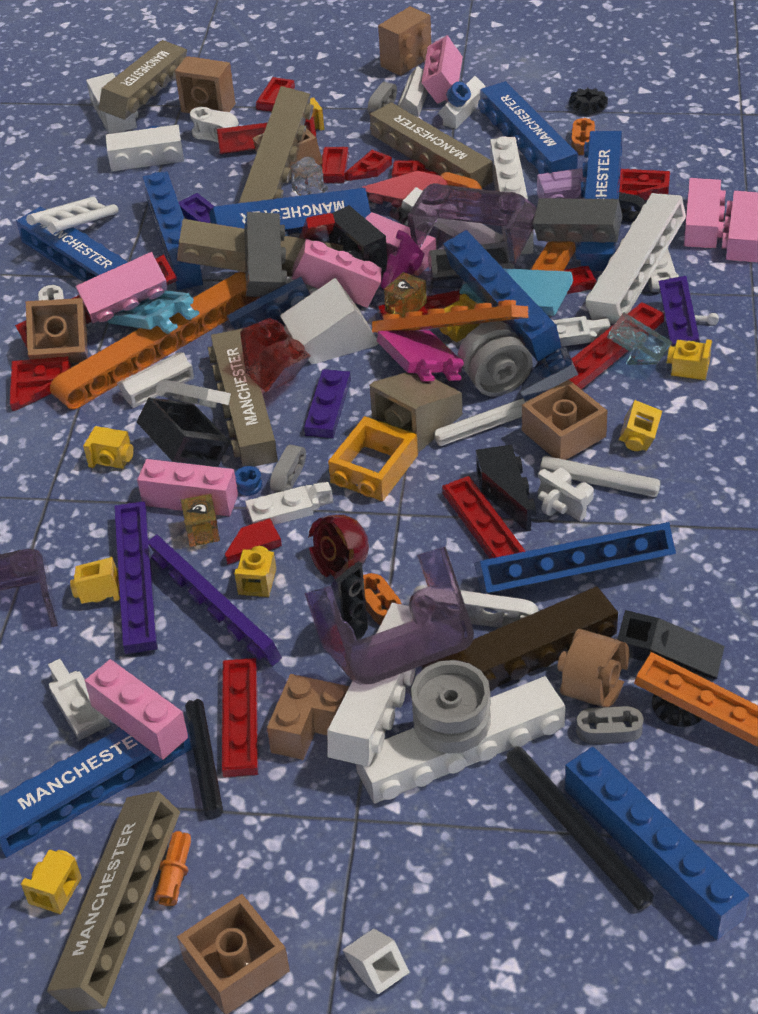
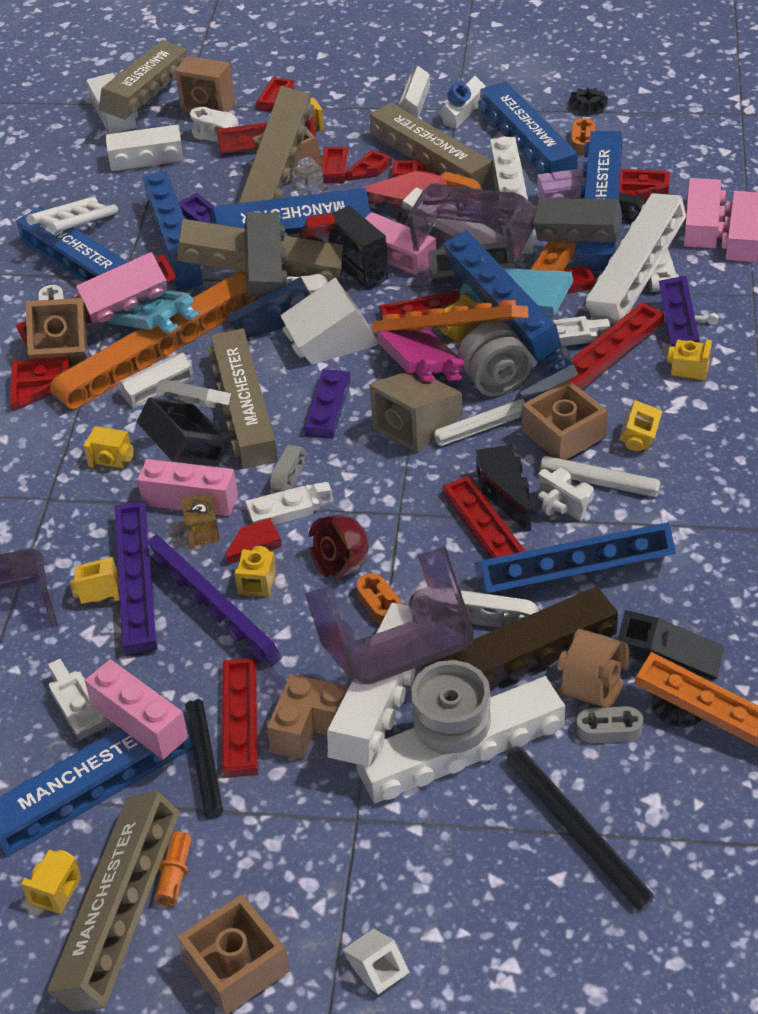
(248, 480): blue bush -> none
(271, 354): clear red slope -> none
(321, 264): bright pink brick -> none
(350, 599): black slope -> none
(380, 437): light orange window -> none
(382, 96): light grey beam -> none
(404, 40): medium nougat brick -> none
(405, 294): clear yellow brick -> none
(407, 259): magenta wing -> none
(441, 68): bright pink brick -> none
(645, 344): clear light blue slope -> none
(656, 843): blue brick -> none

